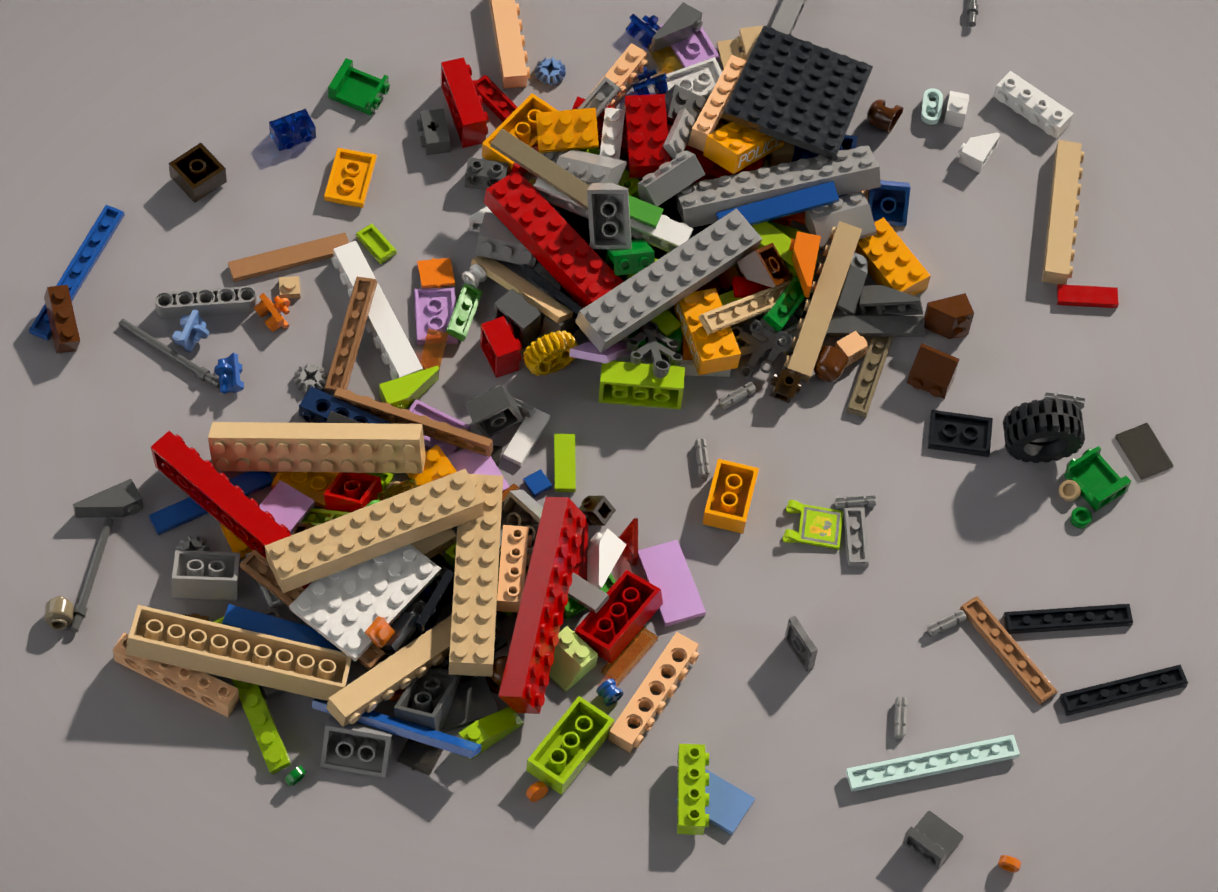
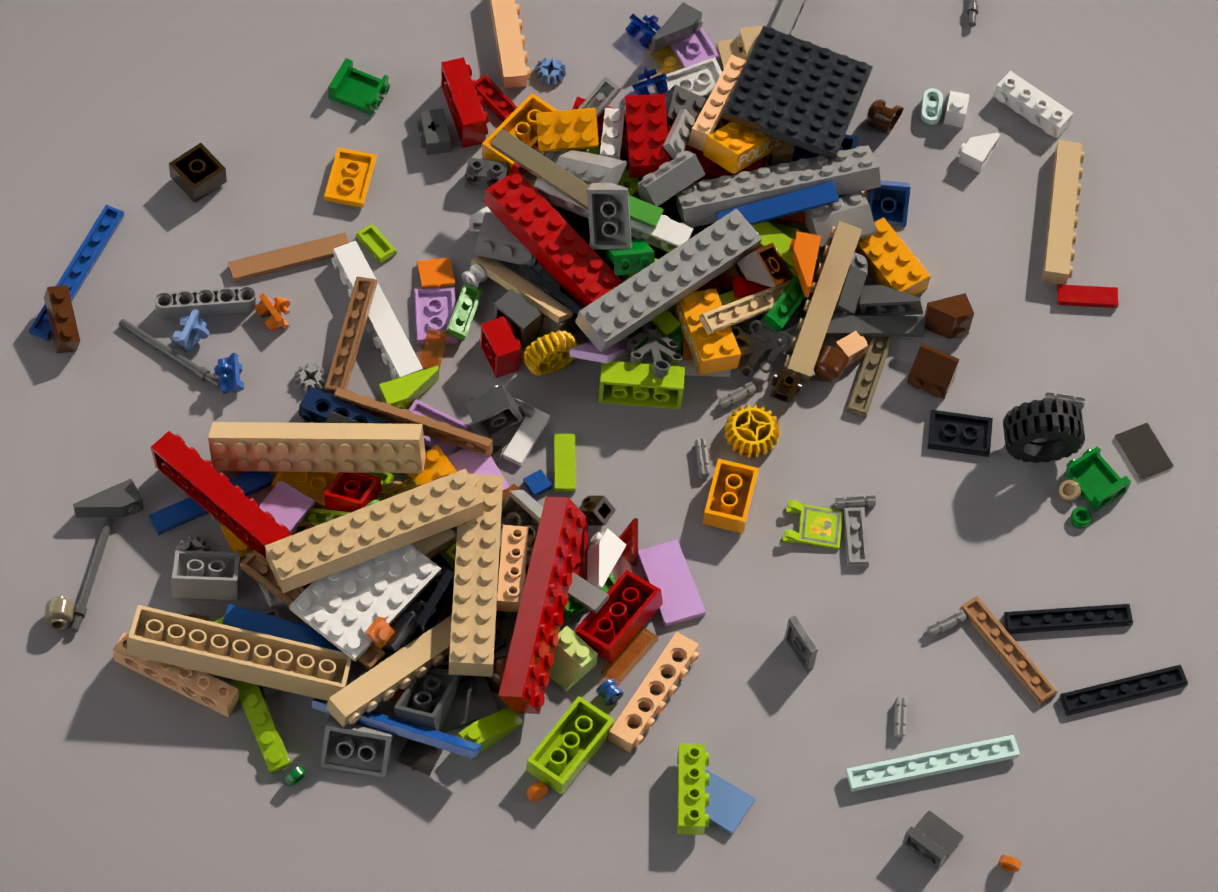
(289, 287): tan plate -> none
(297, 129): clear blue brick -> none
(626, 69): light nougat brick -> none
(759, 422): none -> yellow gear

